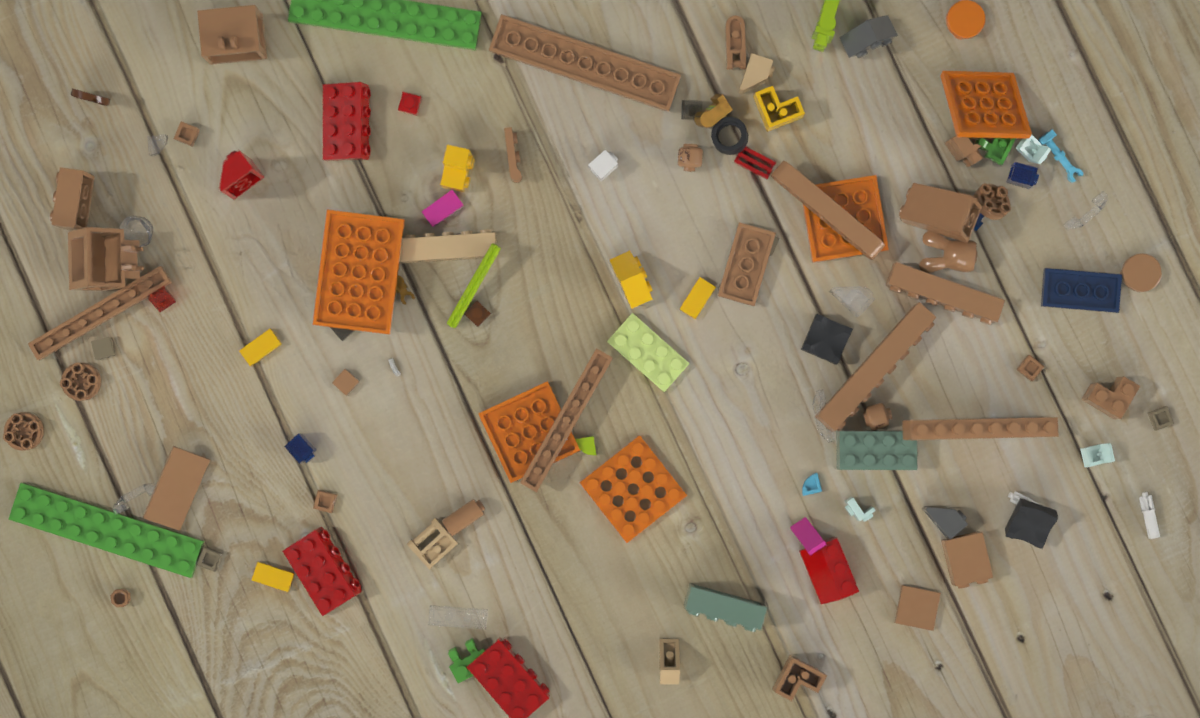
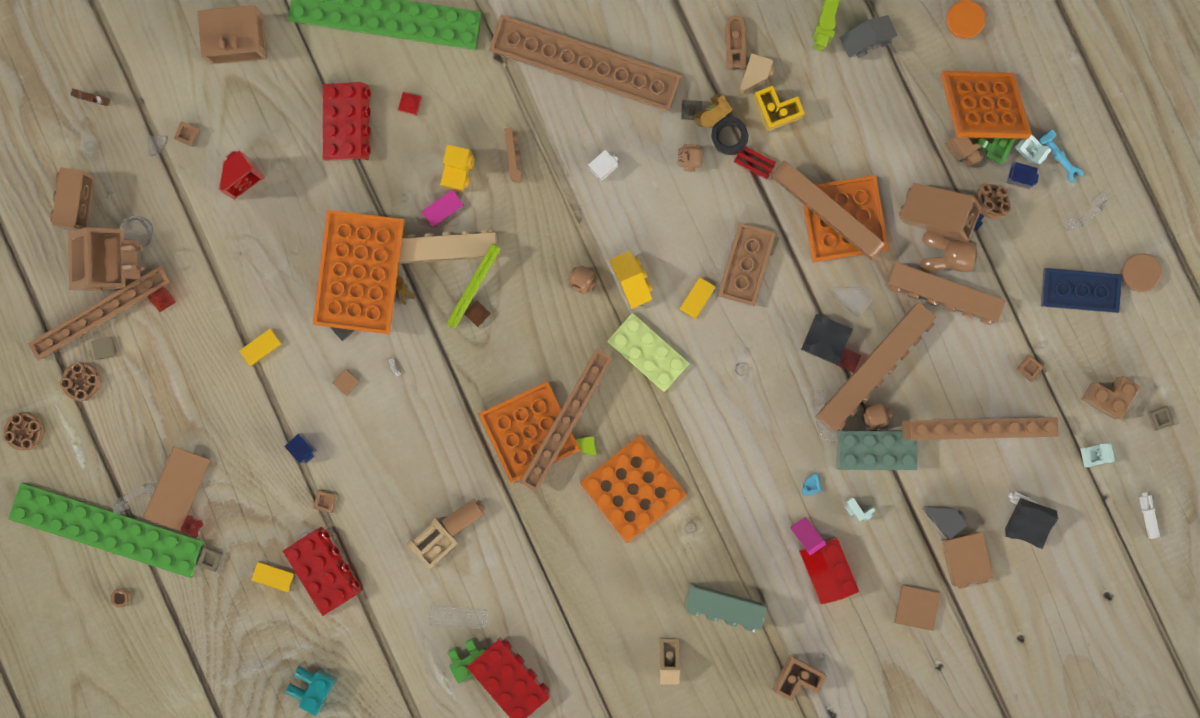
(186, 528): none -> clear red plate
(319, 687): none -> teal brick
(582, 279): none -> medium nougat head
(849, 360): none -> clear red plate

